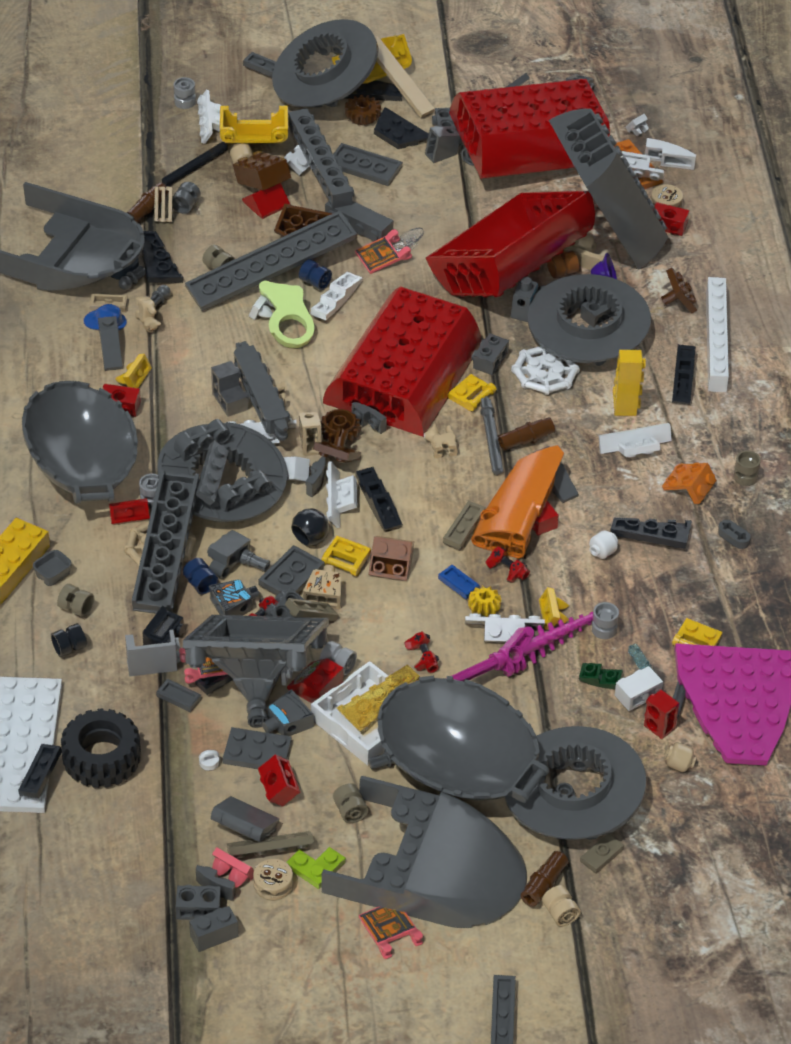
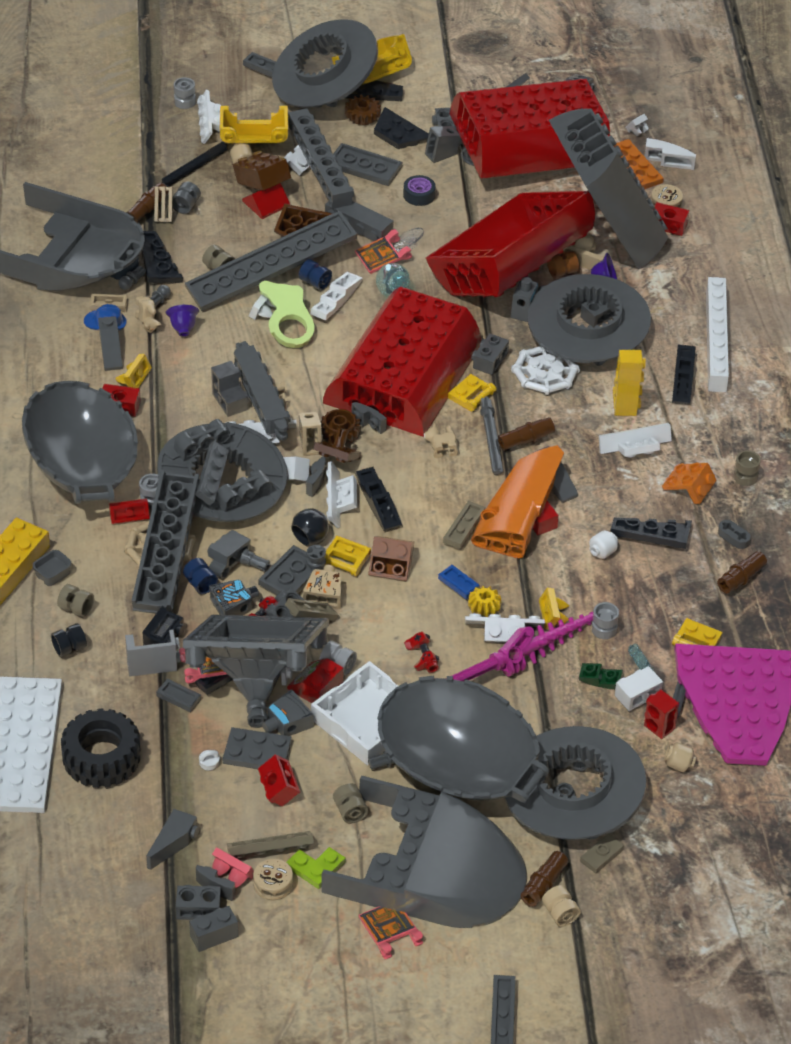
(40, 771): black plate -> none
(173, 837): none -> dark grey slope
(182, 318): none -> dark purple hat
(244, 818): dark grey piece -> none
(316, 556): none -> dark grey wheel
(364, 709): clear yellow wing -> none
(392, 277): none -> clear light blue helmet
(402, 81): tan tile -> none
(419, 190): none -> black wheel
(517, 568): red piece -> none
(640, 166): white bracket -> none
(680, 291): reddish brown plate -> none
(741, 573): none -> reddish brown piece

